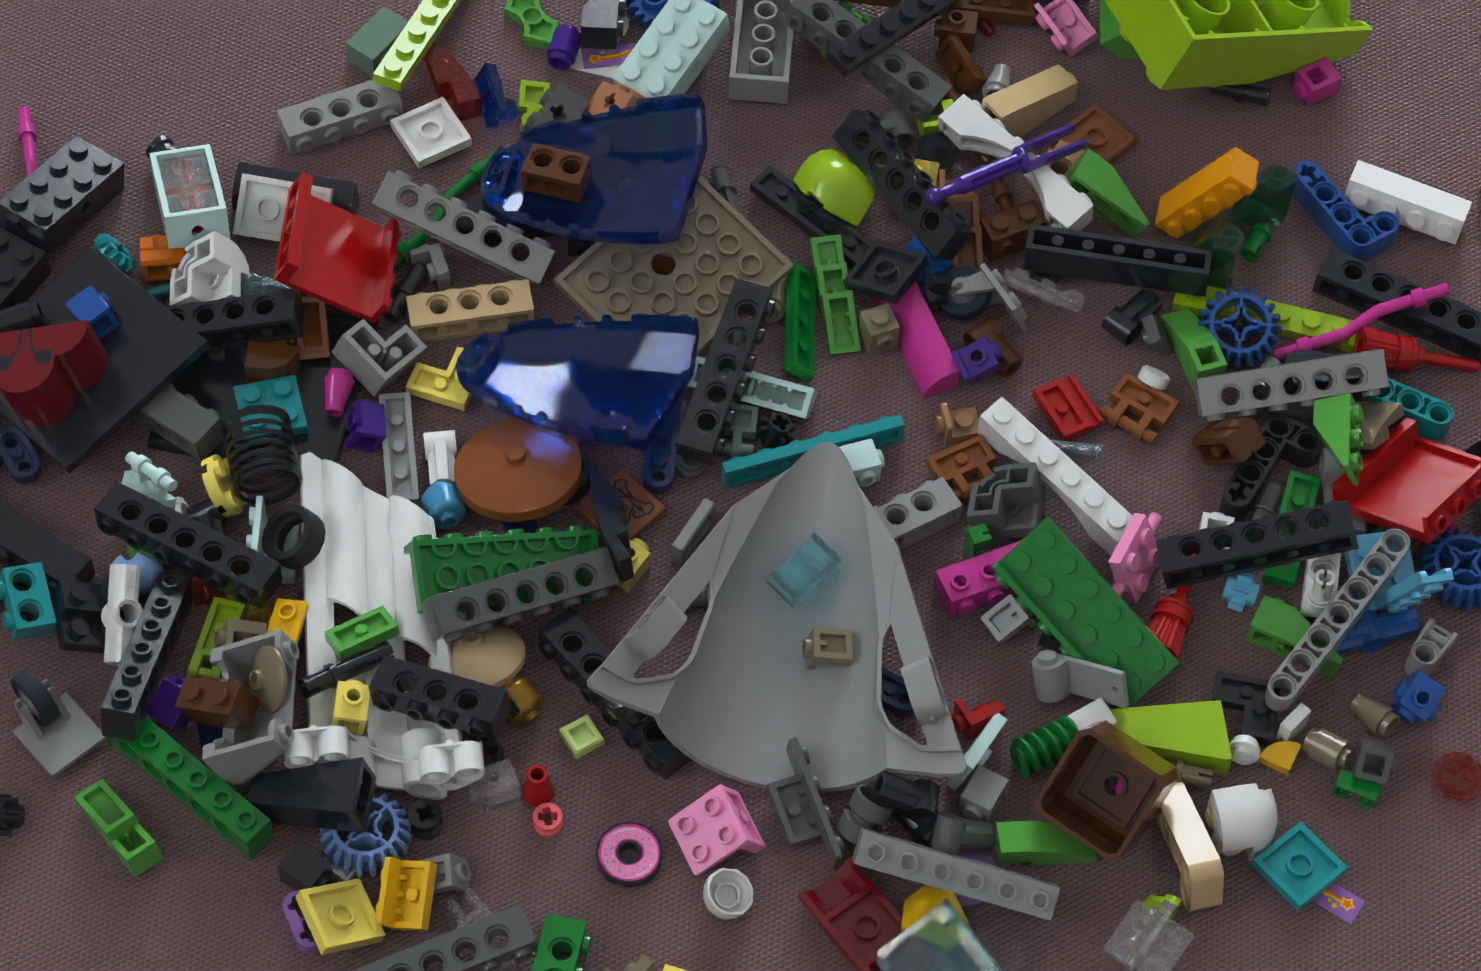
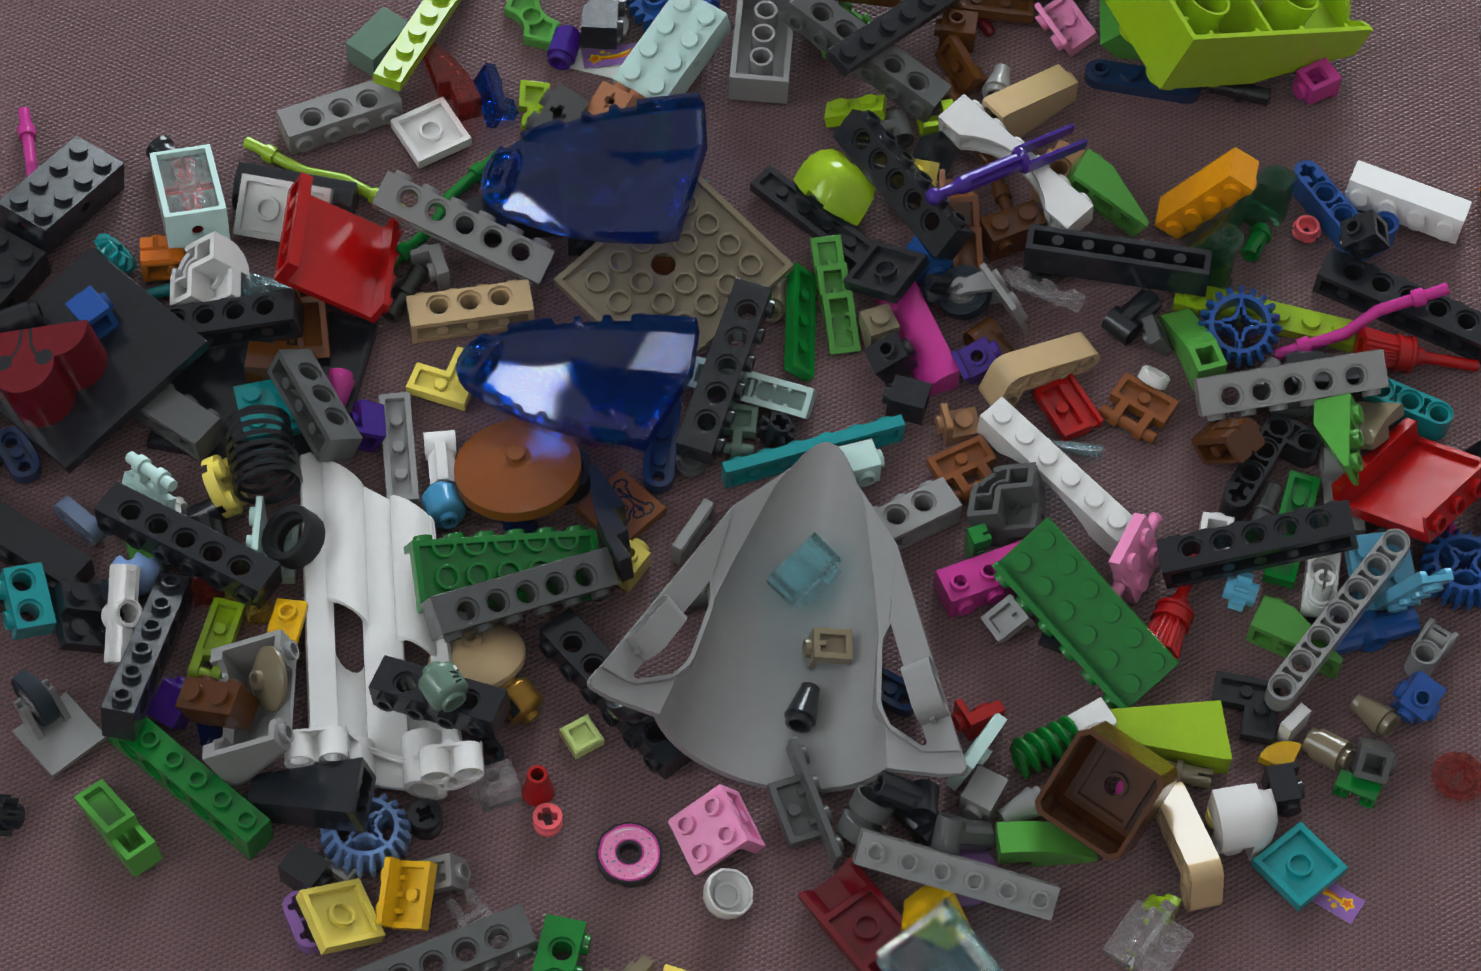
(78, 520): none -> sand blue beam
(237, 630): dark tan bracket -> none
(274, 156): none -> lime bar
(314, 405): none -> dark grey brick
(344, 670): black pin -> none
(351, 706): light yellow brick -> none
(361, 633): bright green plate -> none
(373, 359): light grey brick -> none
(443, 686): none -> sand green head
(556, 173): reddish brown brick -> none
(723, 184): dark grey axle -> none
(803, 708): none -> black cone
(838, 109): none -> lime plate
(891, 356): none -> black brick
(907, 398): none -> black brick
(1021, 807): none -> light grey cone
(1037, 366): none -> tan beam
(1061, 675): light grey door -> none
(1102, 133): dark orange tile -> none
(1133, 80): none -> dark blue plate
(1245, 750): white plate -> none
(1285, 787): none -> black brick
(1309, 224): none -> coral plate
(1364, 235): none -> black brick

